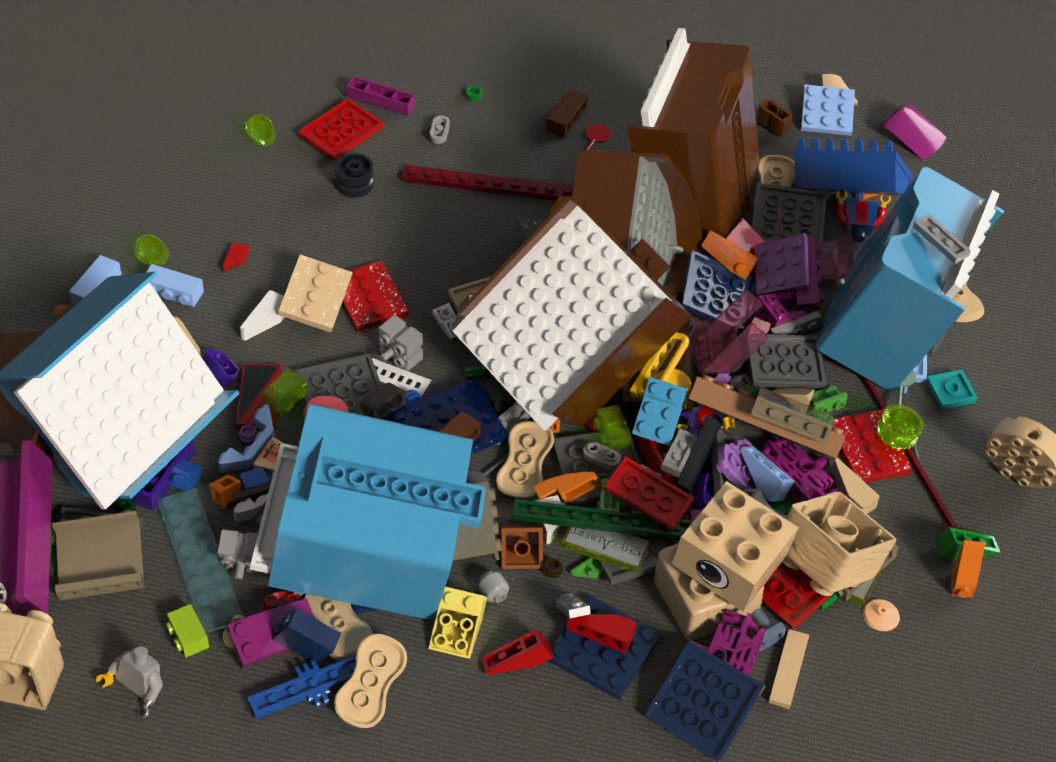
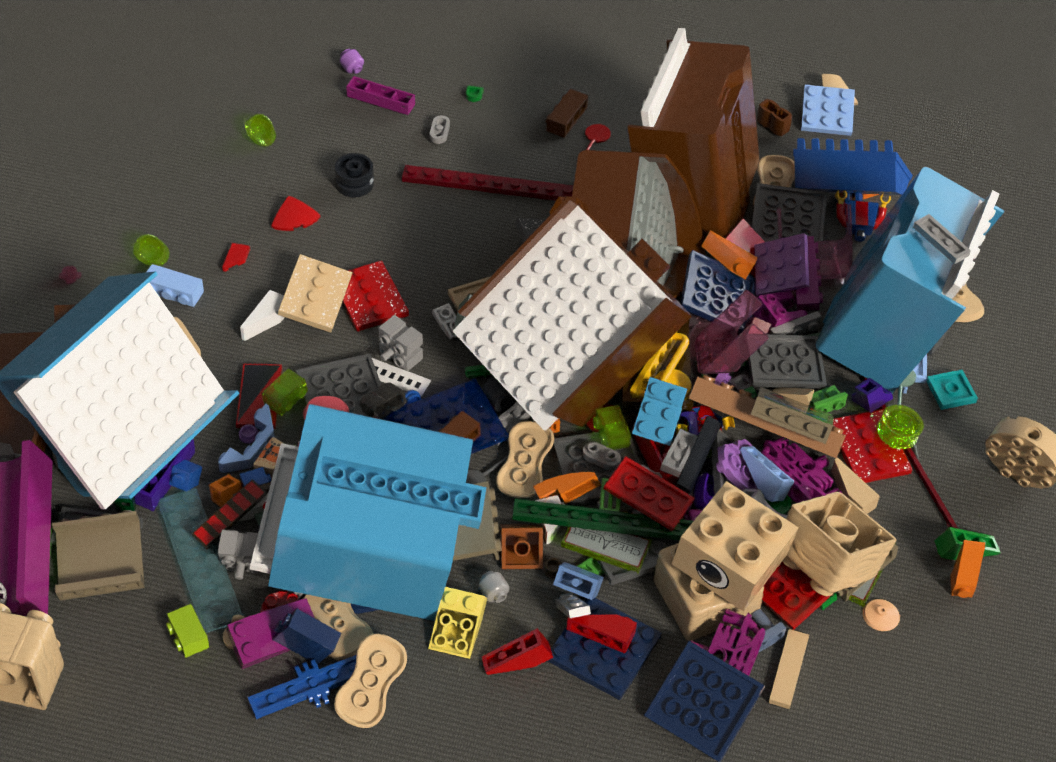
(70, 274): none -> clear pink plate
(96, 274): light blue brick -> none
(138, 673): light grey torso -> none
(220, 366): dark purple piece -> none
(229, 514): none -> tile
(293, 215): none -> red brick
(341, 129): red plate -> none
(351, 61): none -> medium lavender head
(578, 581): none -> medium blue brick
(871, 395): none -> dark purple brick
(914, 130): magenta piece -> none

